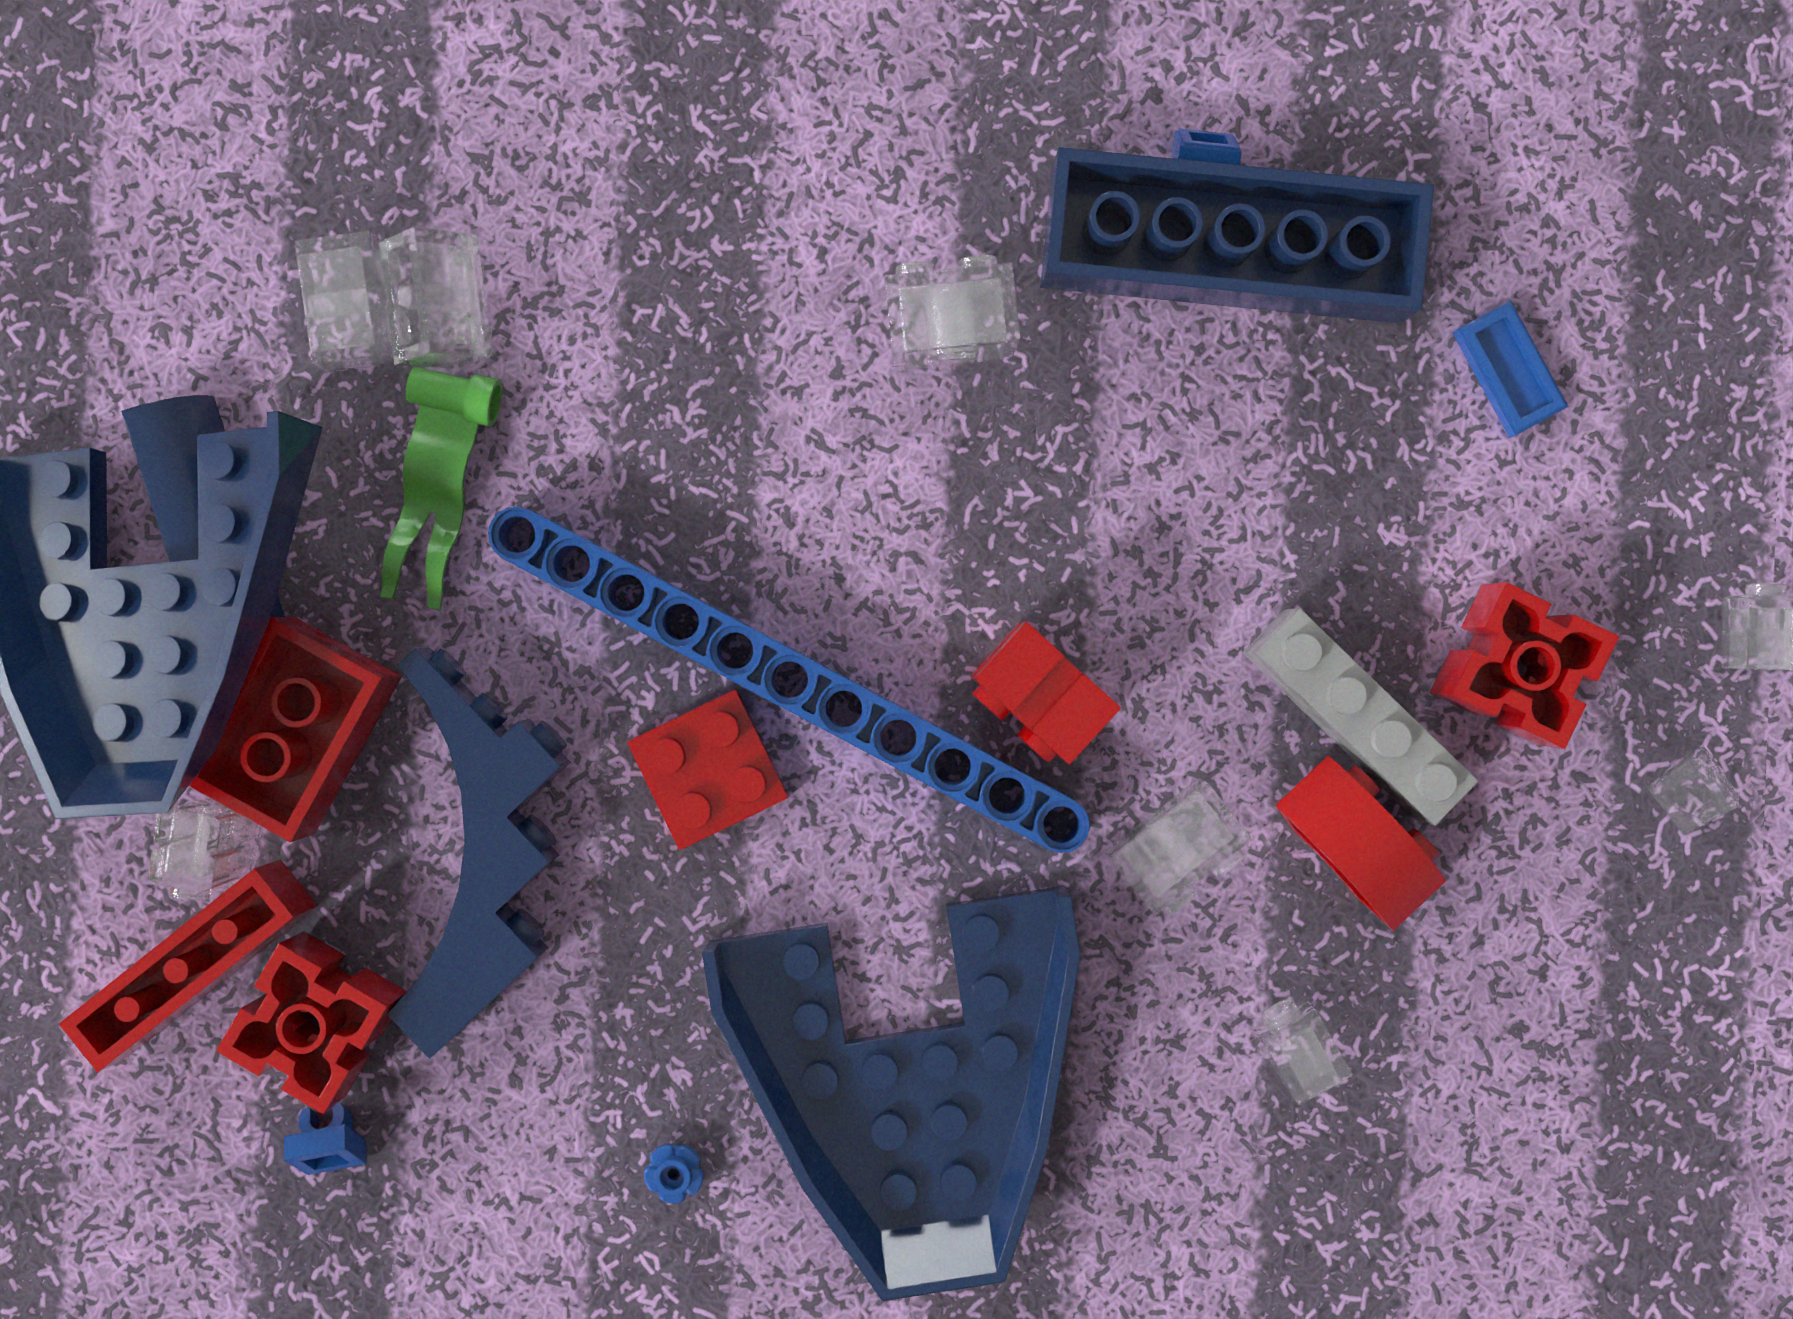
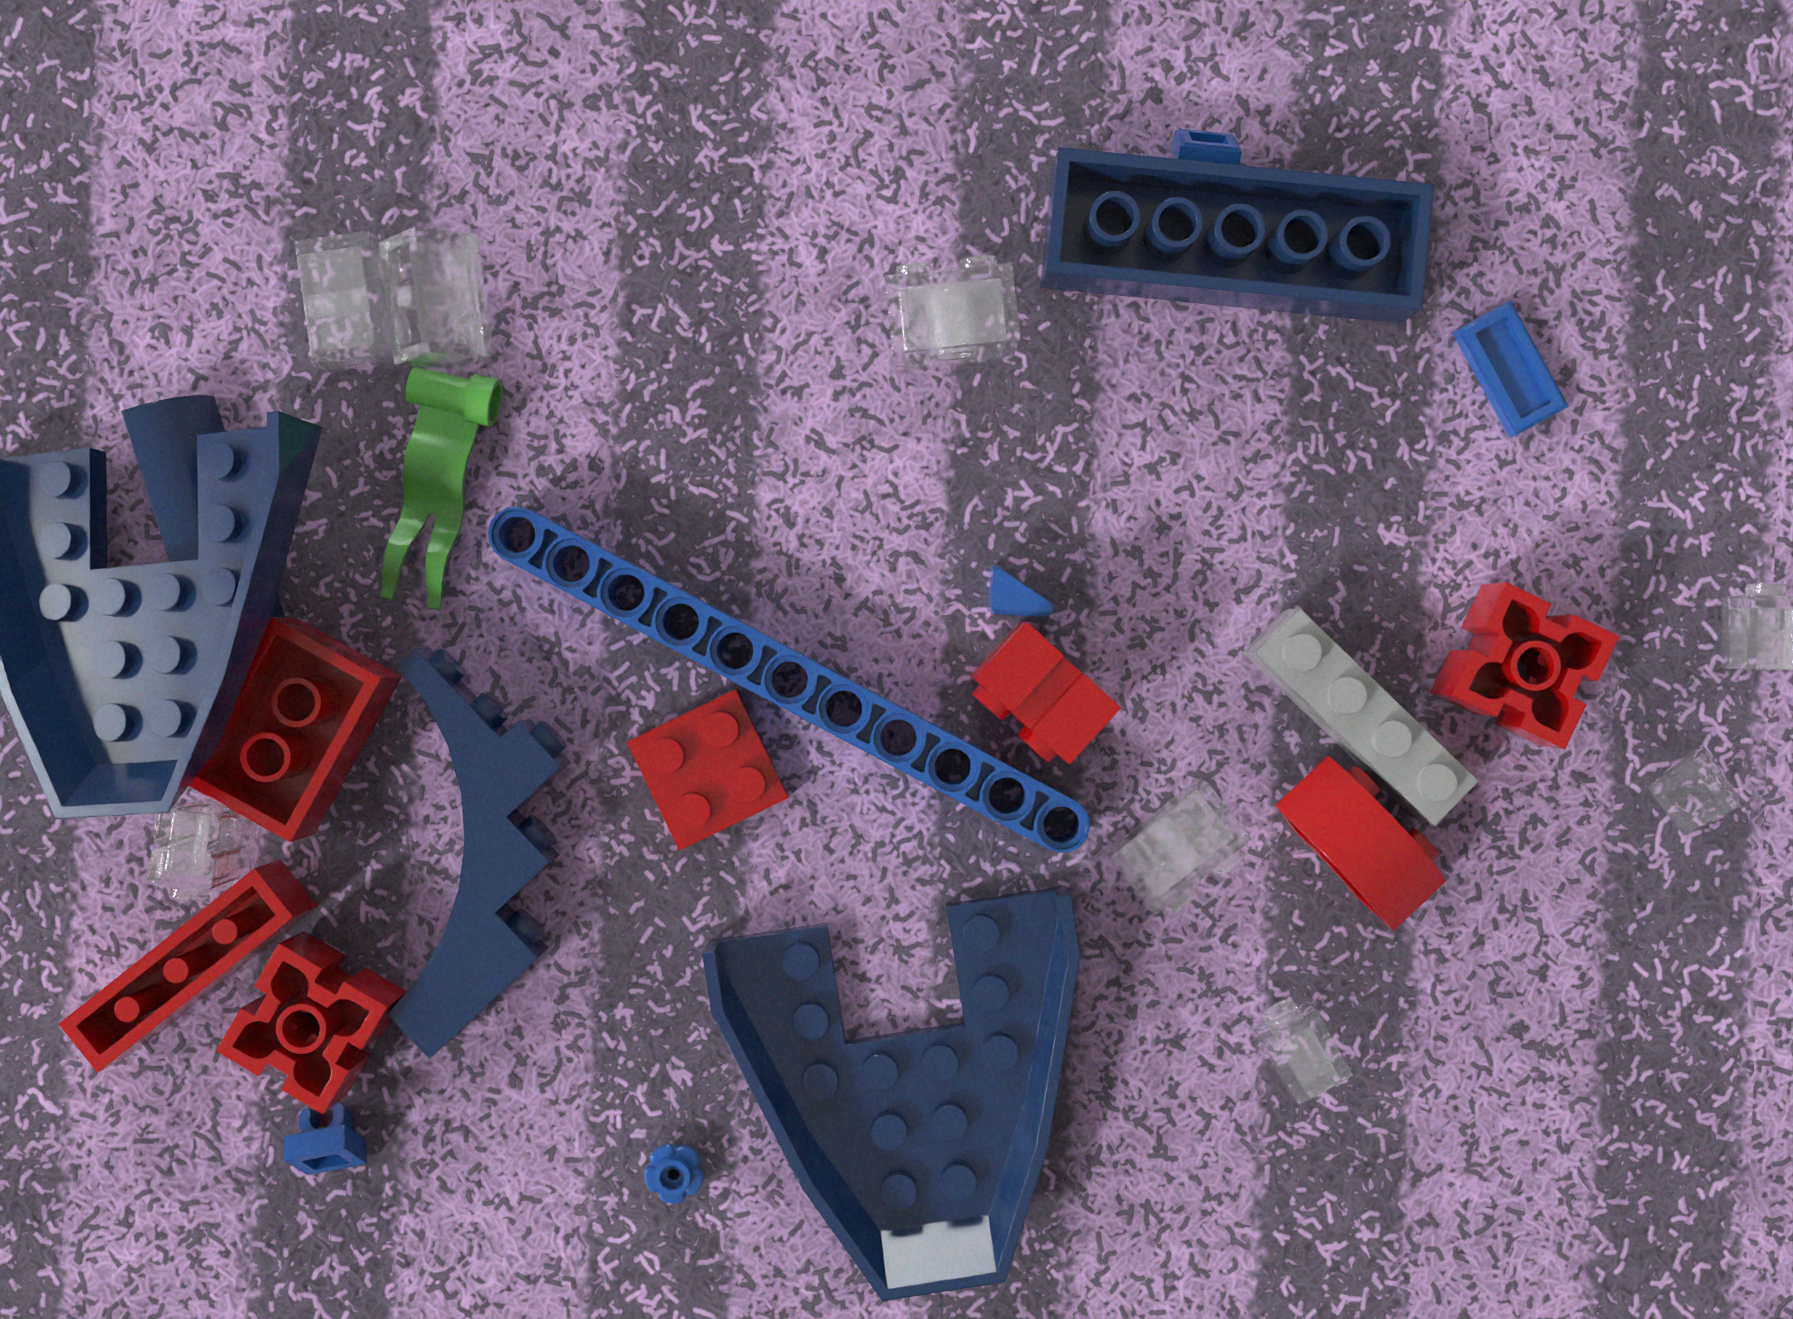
(1014, 598): none -> blue slope

